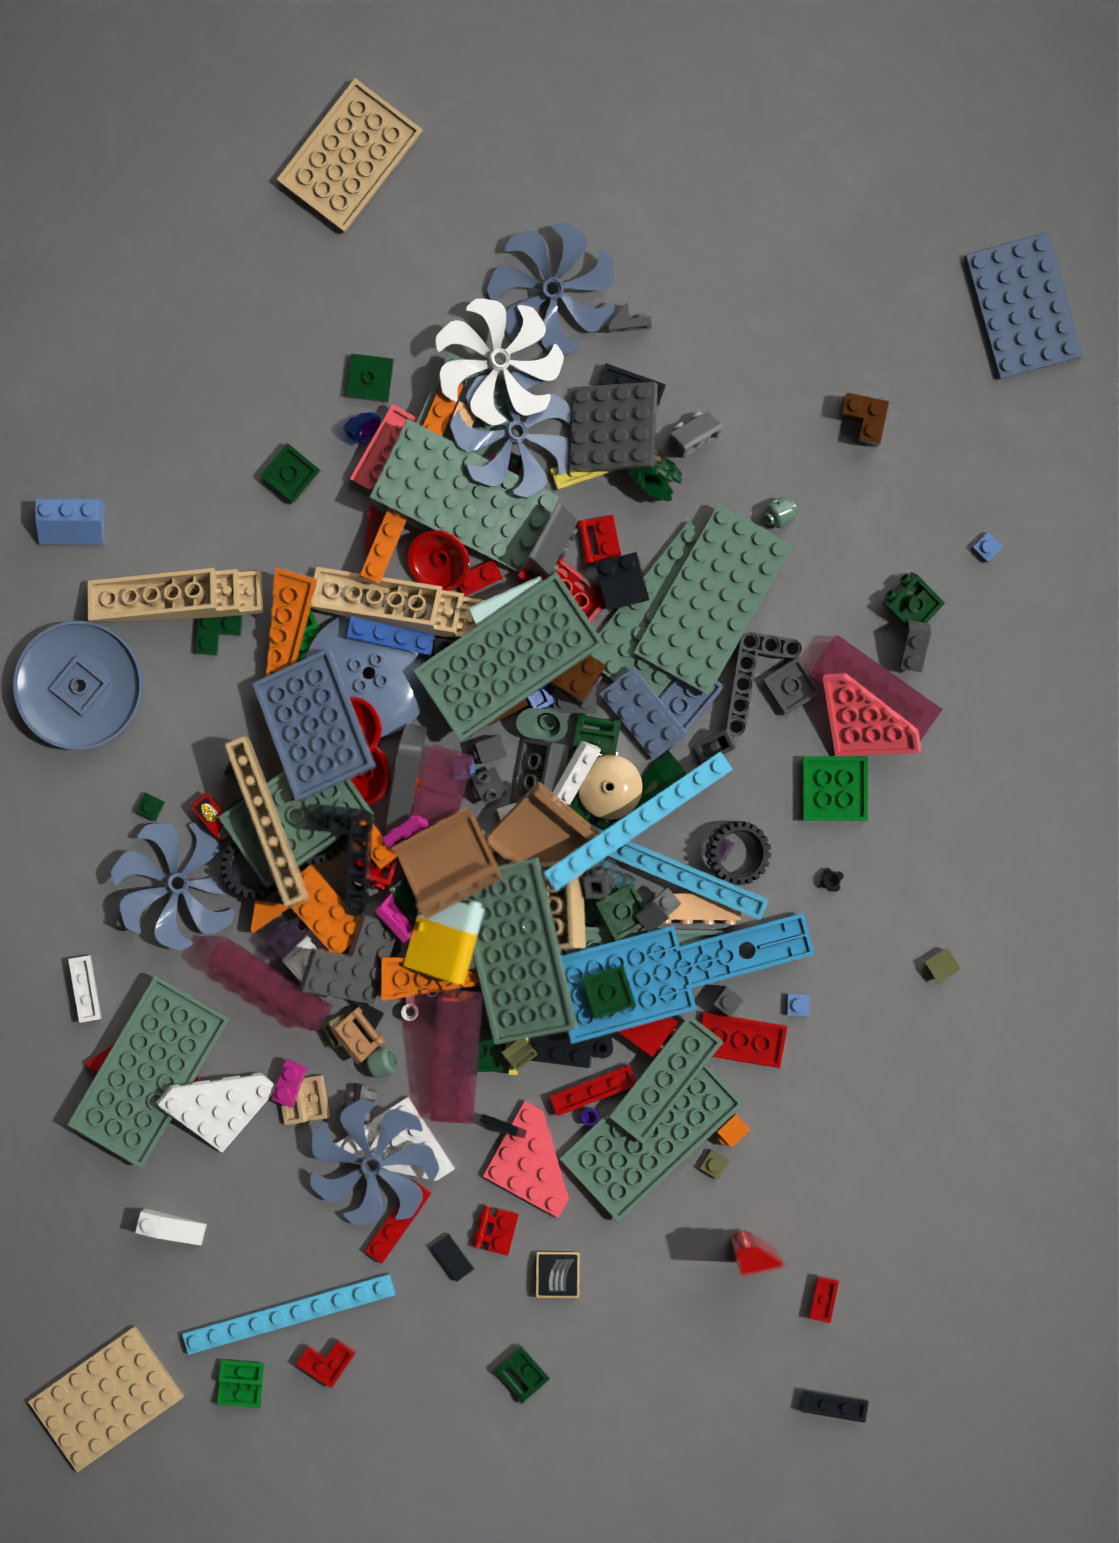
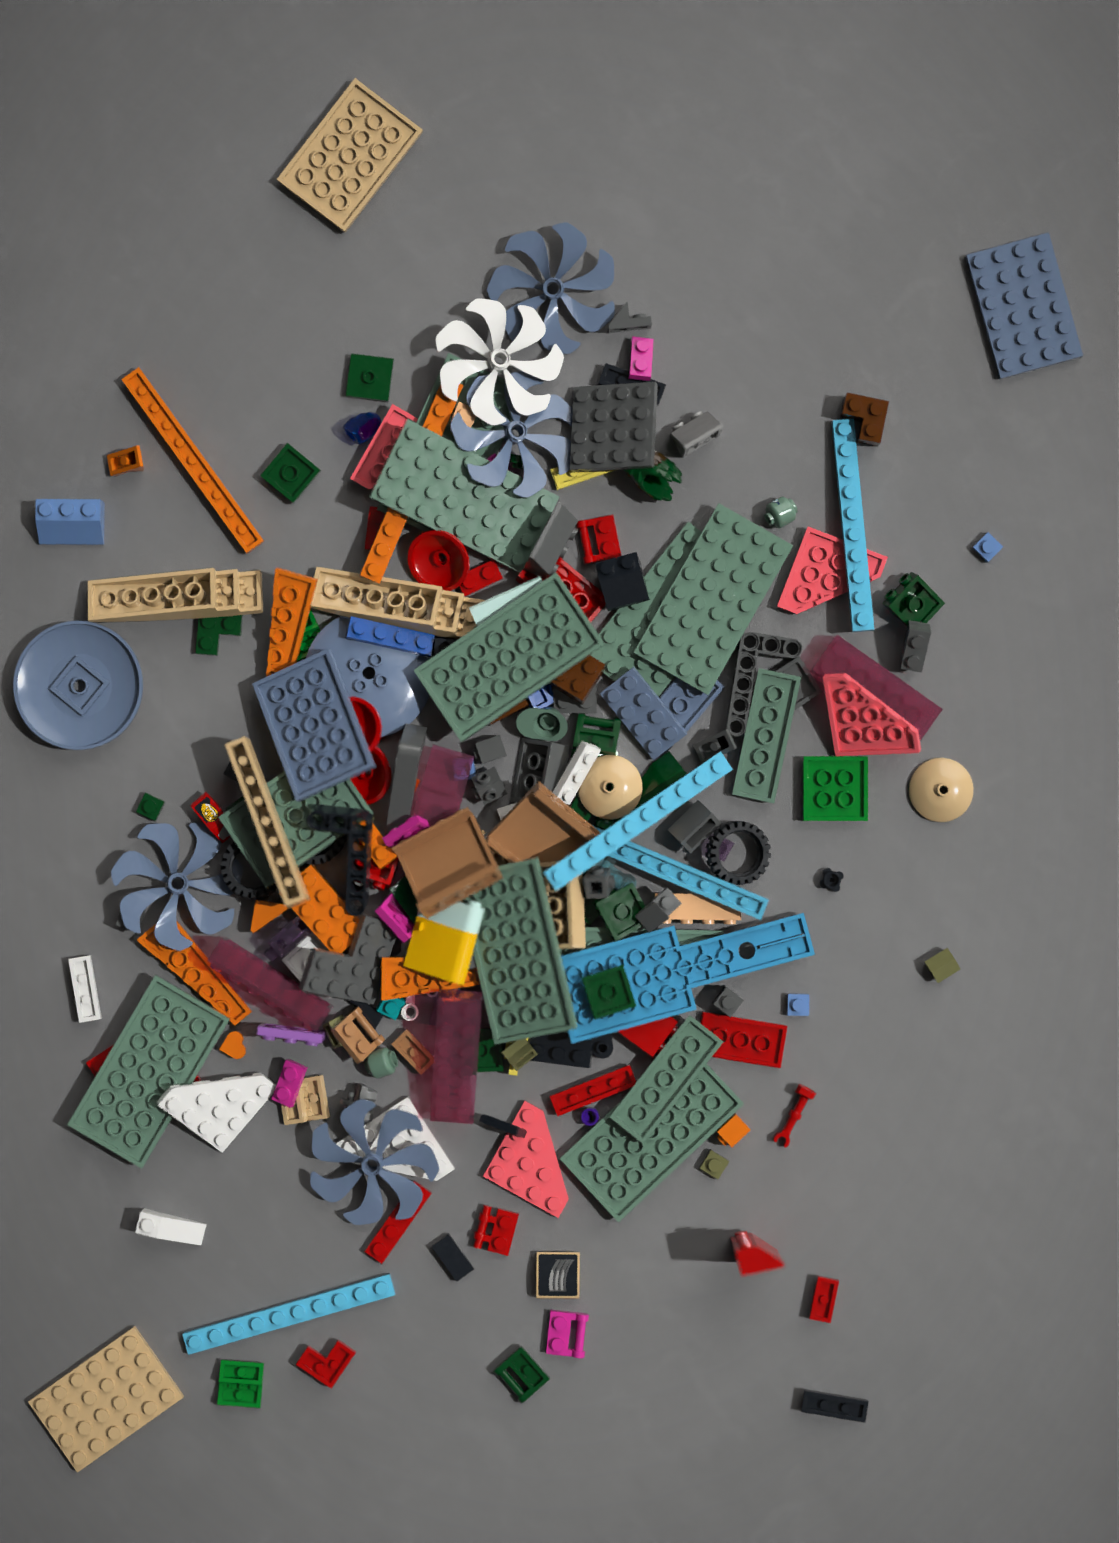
(125, 461): none -> orange slope
(192, 460): none -> orange plate
(196, 972): none -> orange wing
(234, 1045): none -> orange tile
(291, 1034): none -> medium lavender plate
(391, 1007): none -> teal plate
(413, 1051): none -> medium nougat plate
(560, 1331): none -> dark pink plate
(641, 358): none -> dark pink plate
(694, 826): none -> dark grey brick
(766, 735): none -> sand green plate
(795, 1114): none -> red piece
(821, 572): none -> coral plate
(852, 525): none -> medium azure plate
(926, 795): none -> tan dish

